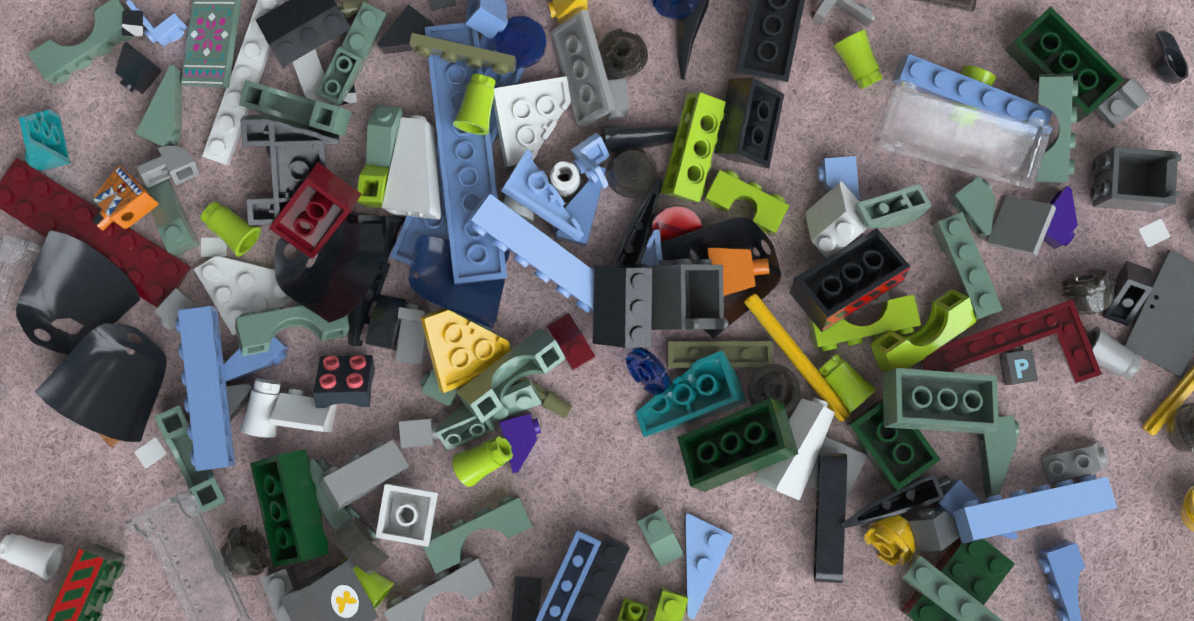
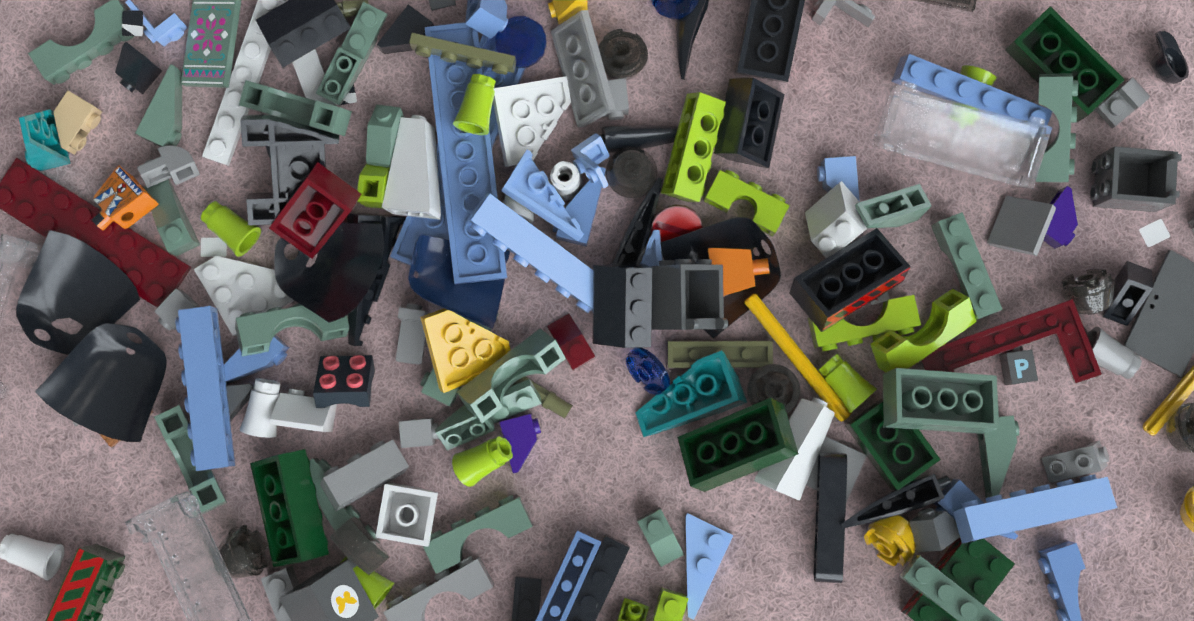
(74, 121): none -> tan slope
(150, 452): white sticker -> none
(384, 323): black slope -> none
(859, 59): lime plant -> none
(977, 205): sand green slope -> none

